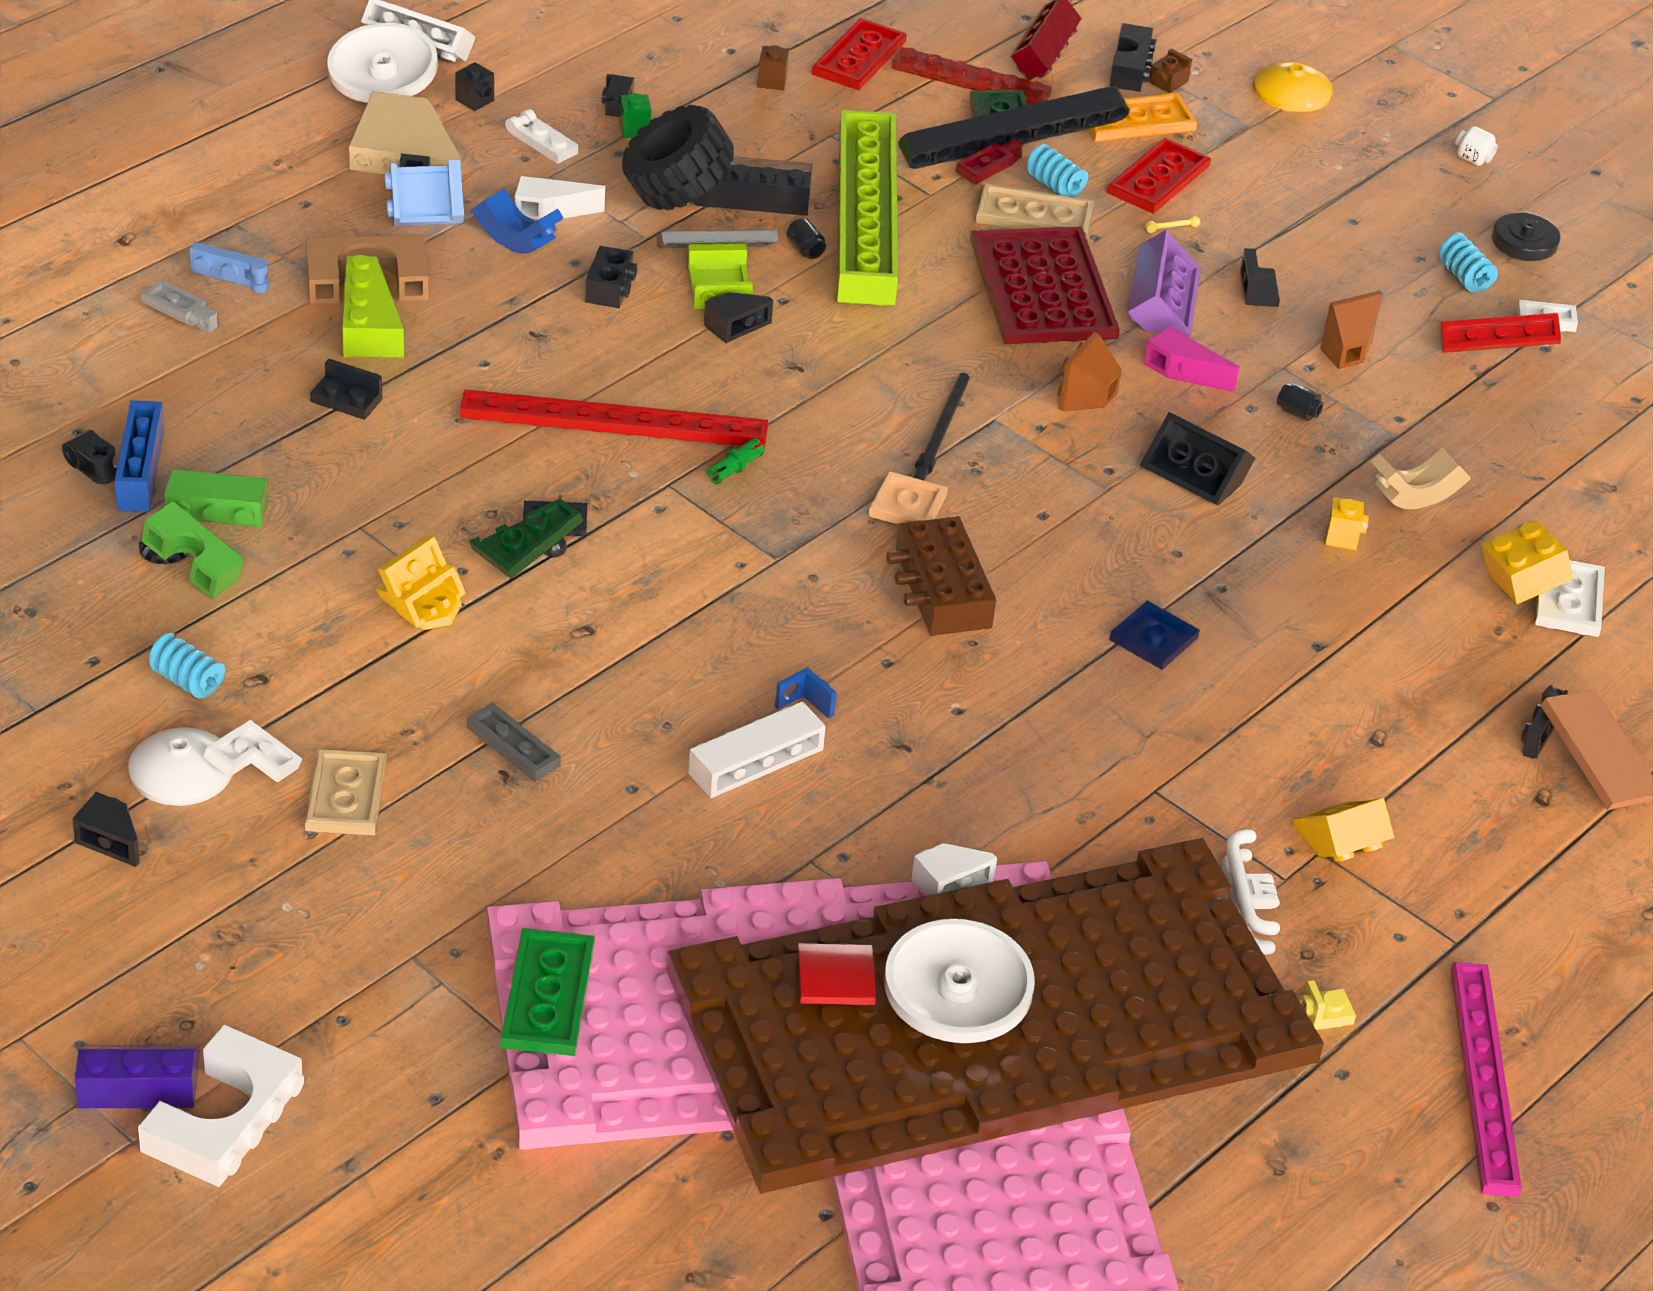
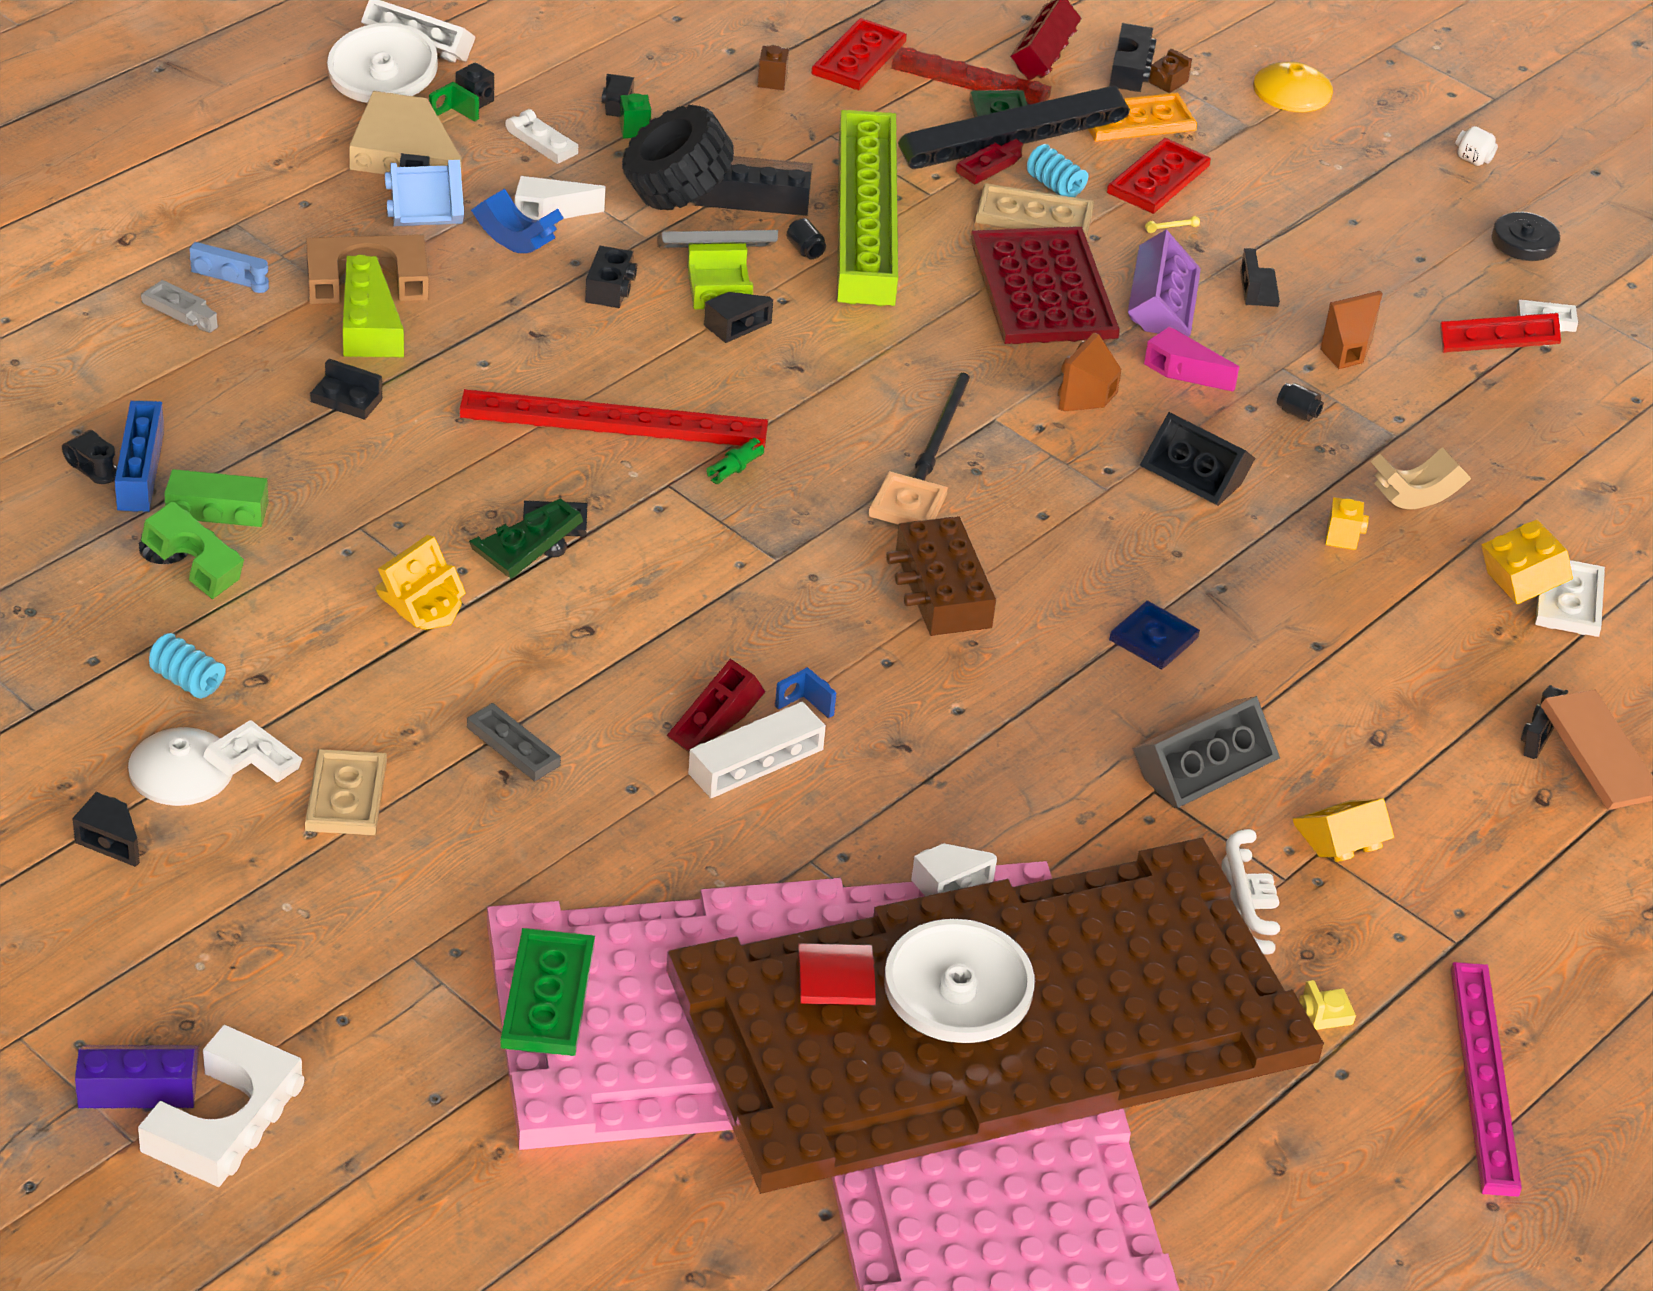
(456, 99): none -> green bracket
(718, 707): none -> dark red slope
(1207, 752): none -> dark grey slope
(1467, 263): medium azure piece -> none

